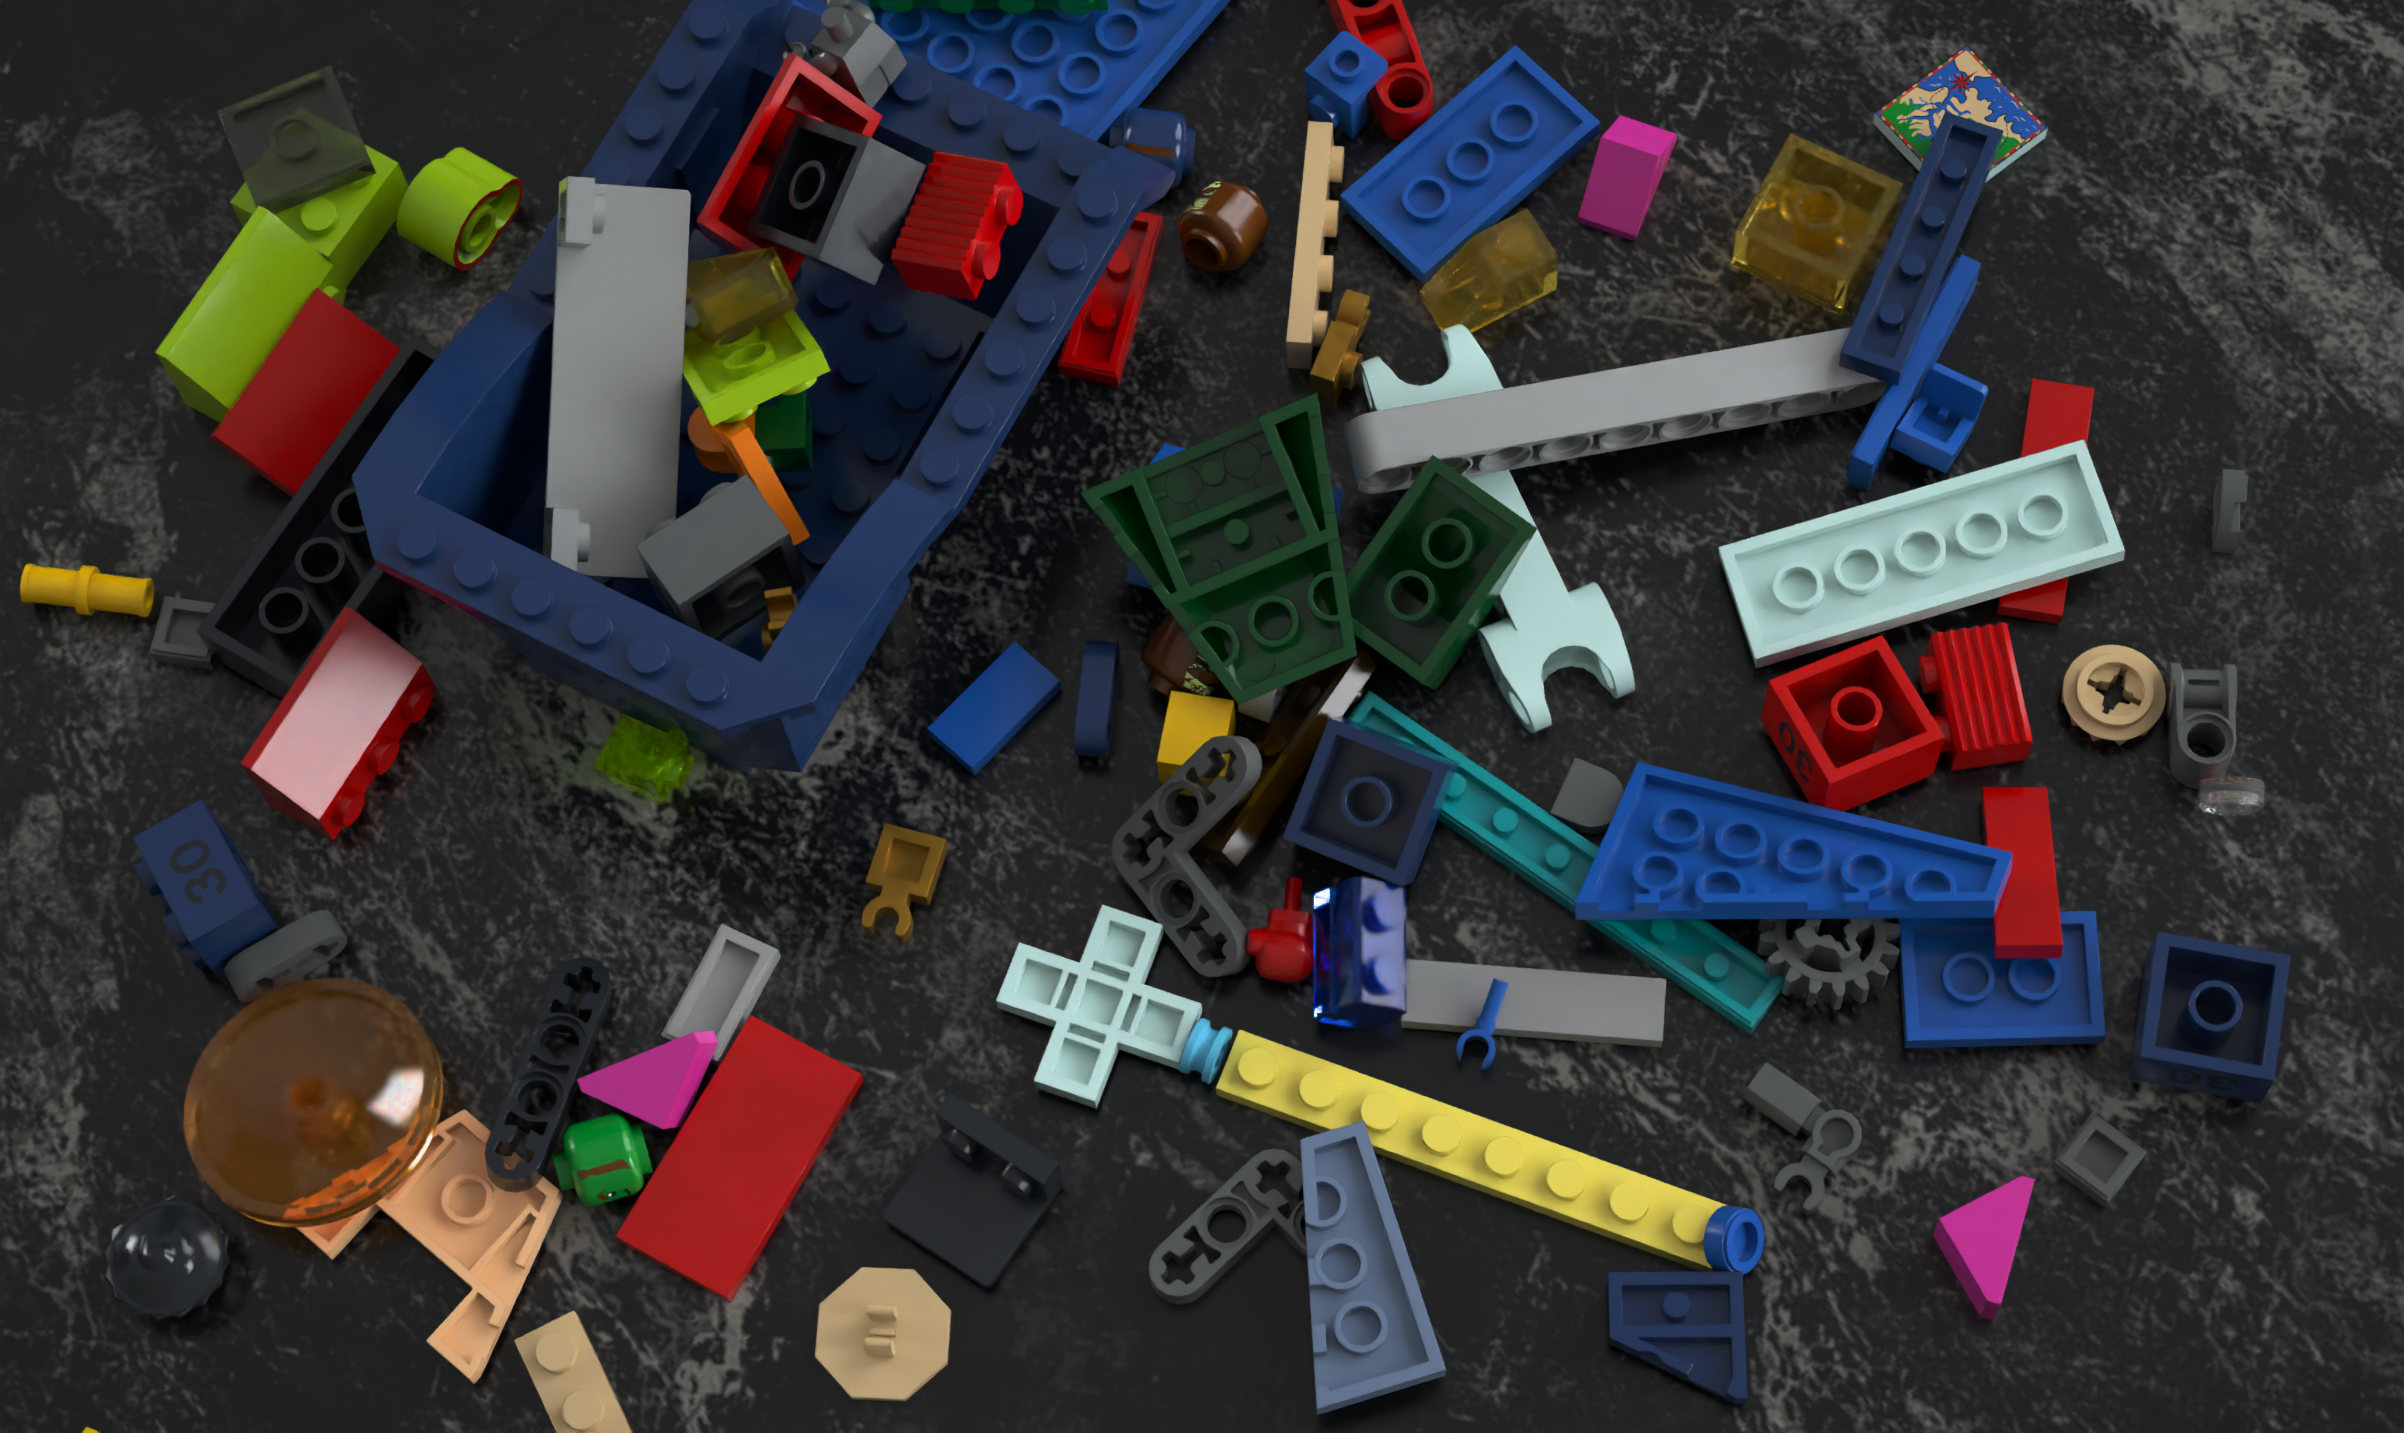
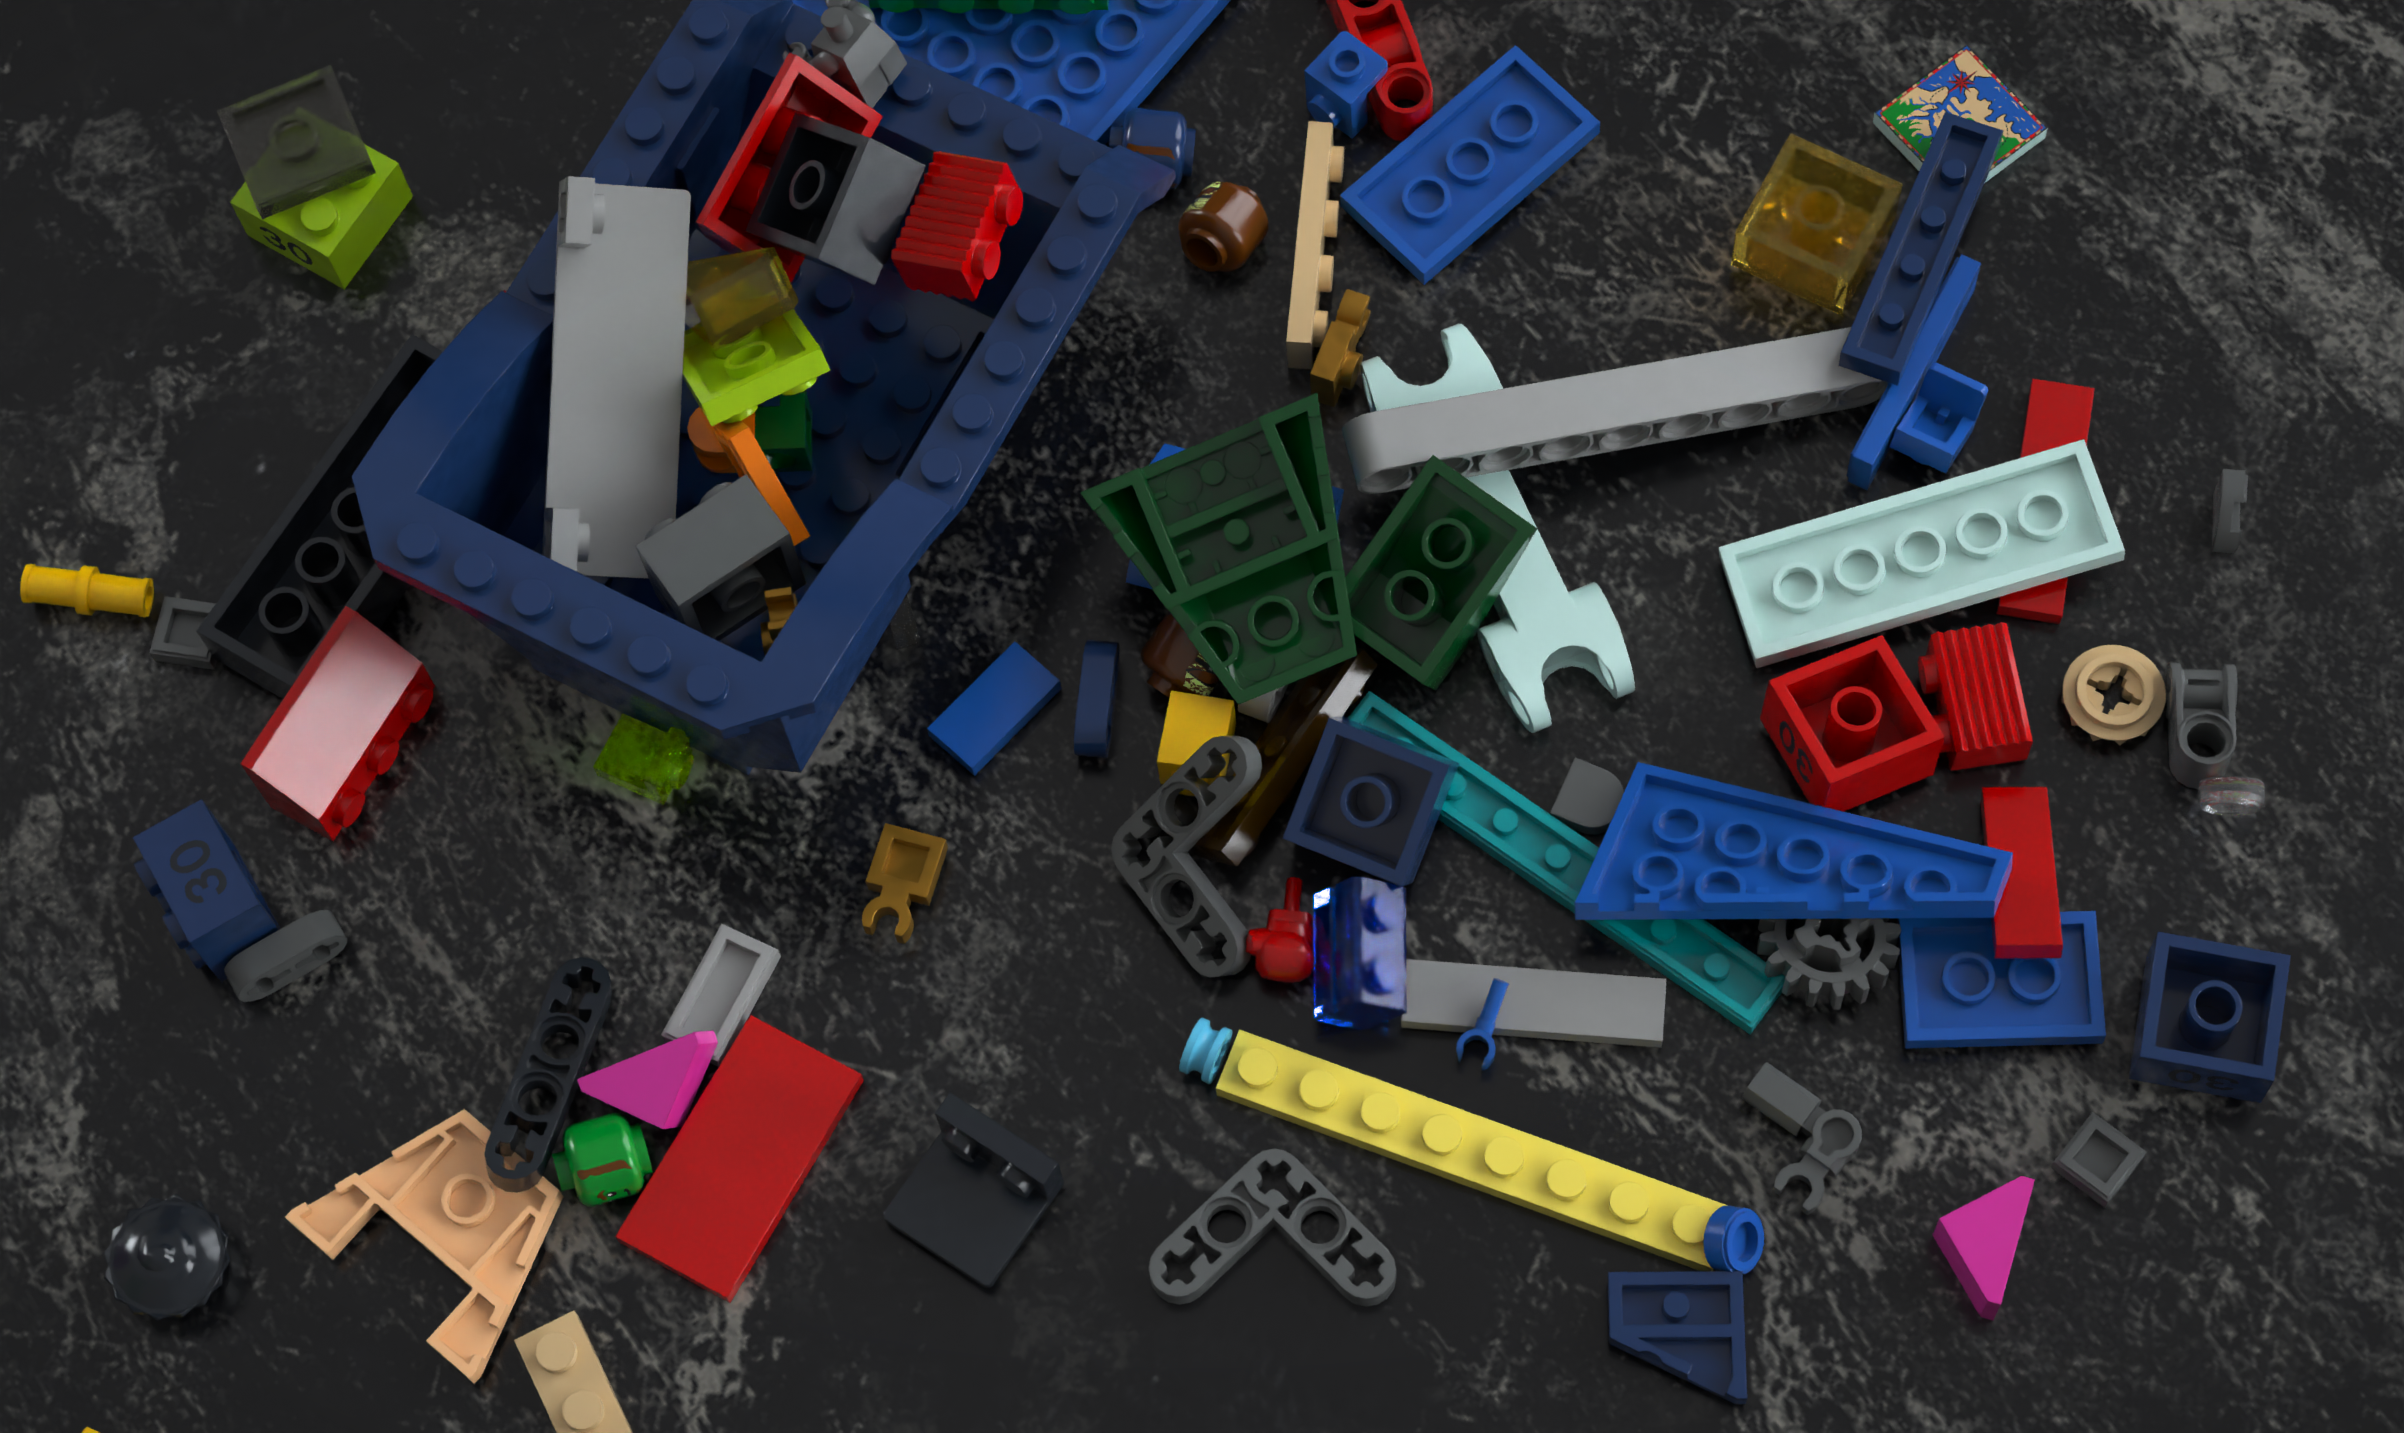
(243, 312): lime slope -> none
(304, 392): red tile -> none
(313, 1102): clear orange dish -> none
(458, 207): lime piece -> none
(883, 1334): tan piece -> none
(1098, 1006): light aqua plate -> none
(1106, 324): red tile -> none
(1362, 1289): sand blue wing -> none
(1493, 275): clear yellow slope -> none
(1625, 176): dark pink slope -> none

